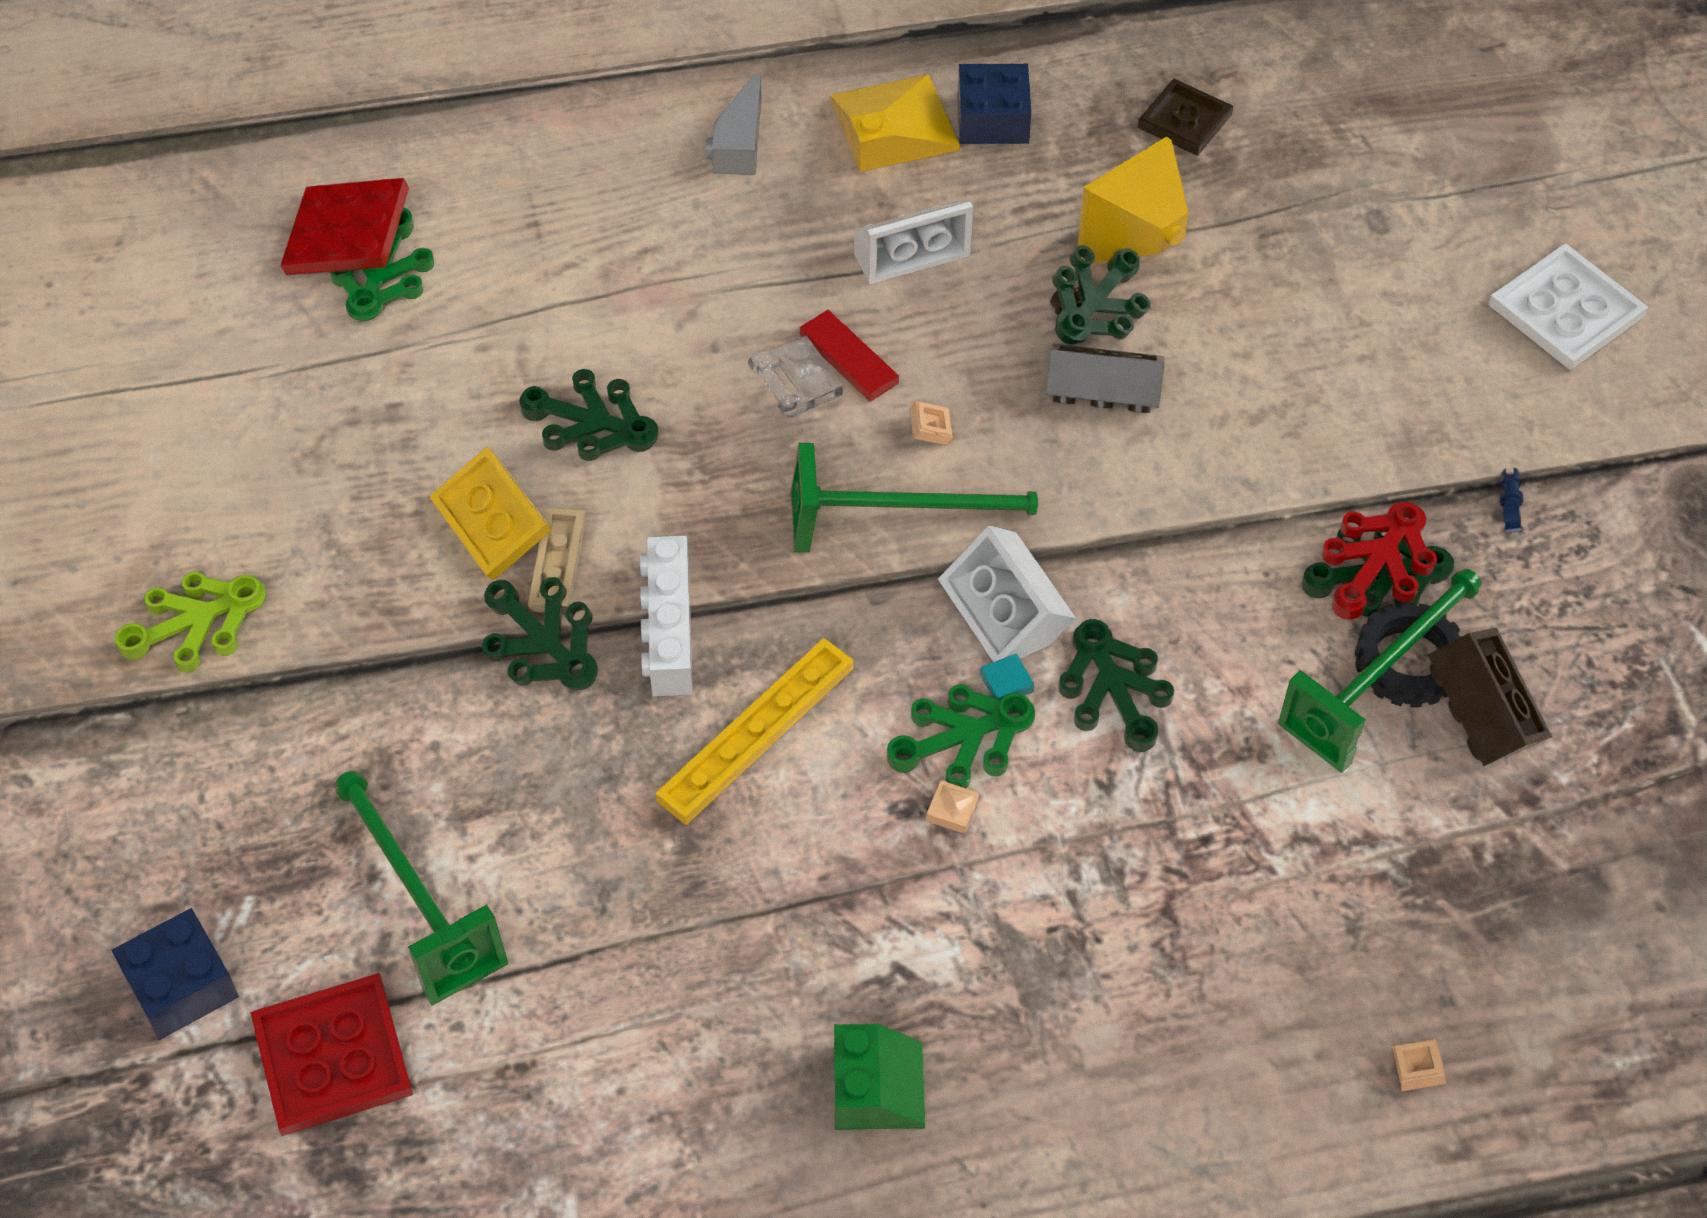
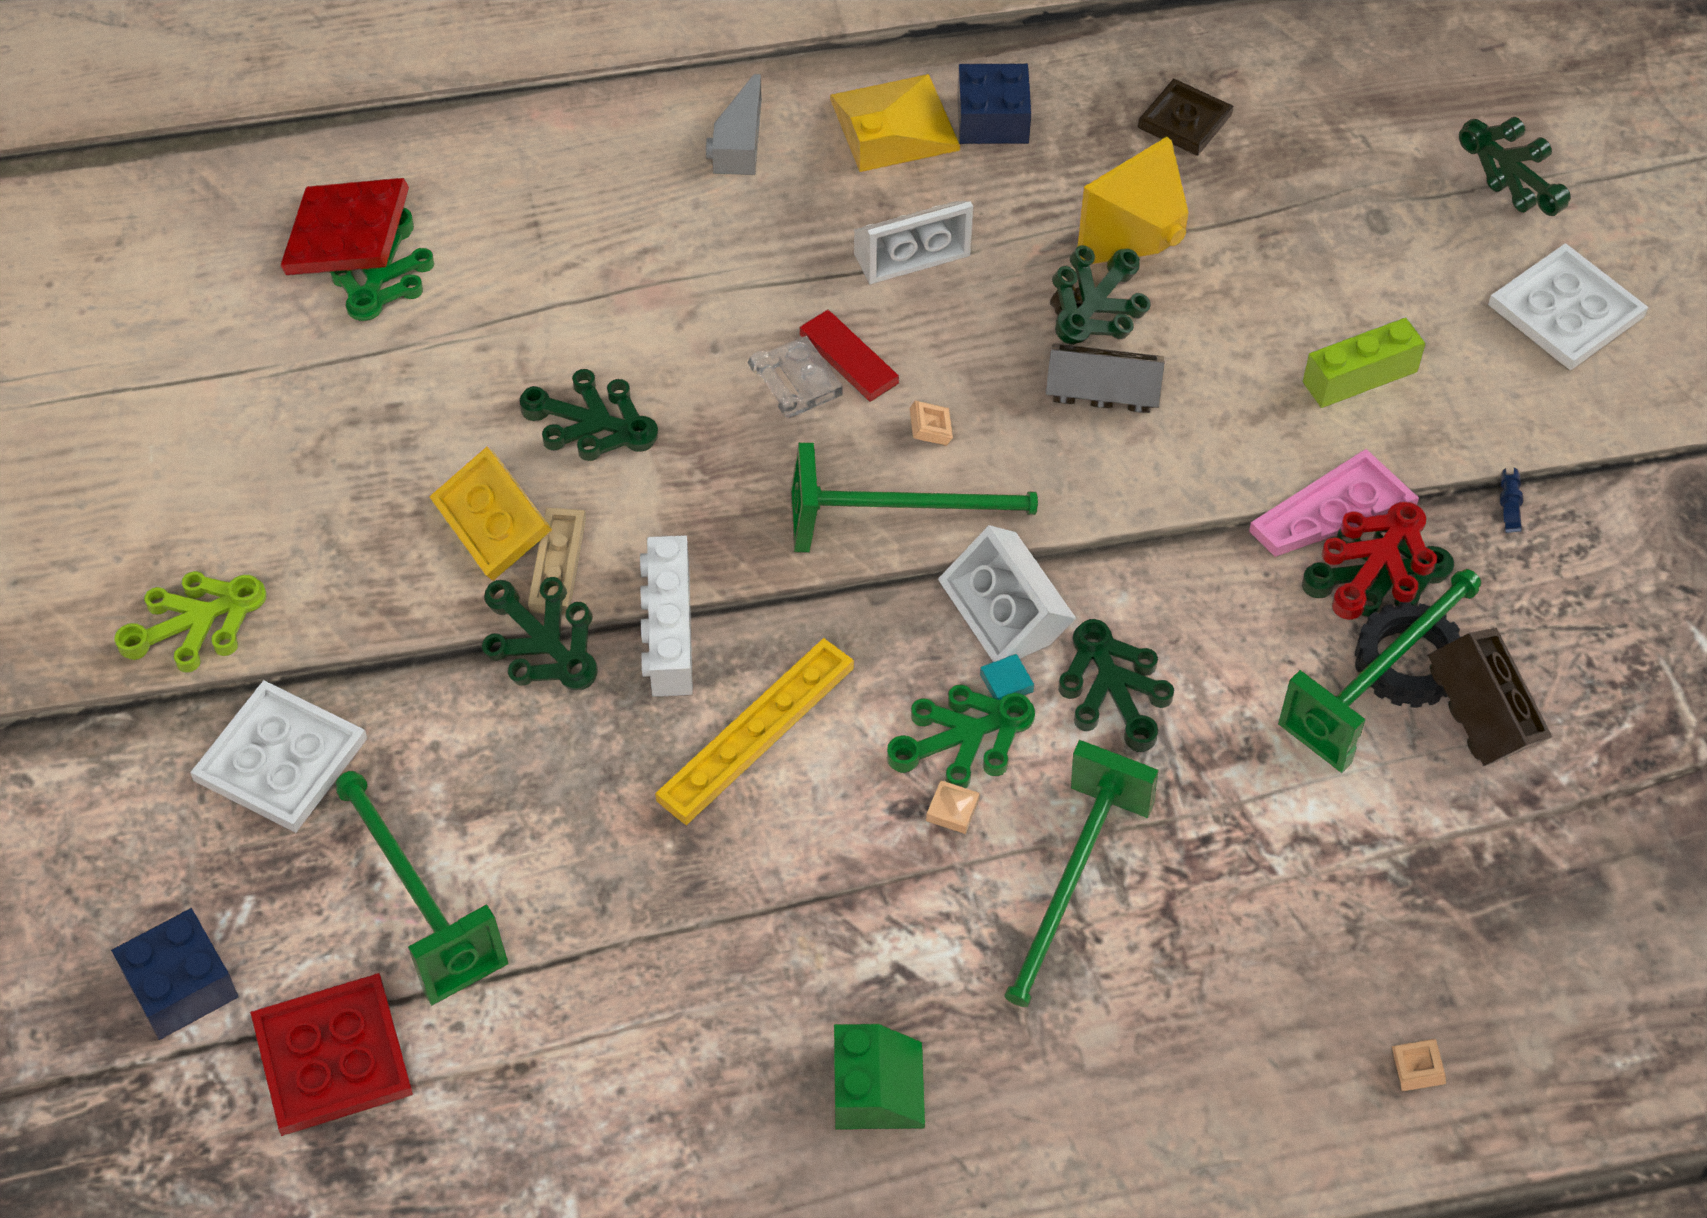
(279, 756): none -> white plate
(1112, 782): none -> green tile
(1318, 509): none -> bright pink wing
(1363, 362): none -> lime brick
(1481, 138): none -> dark green plant

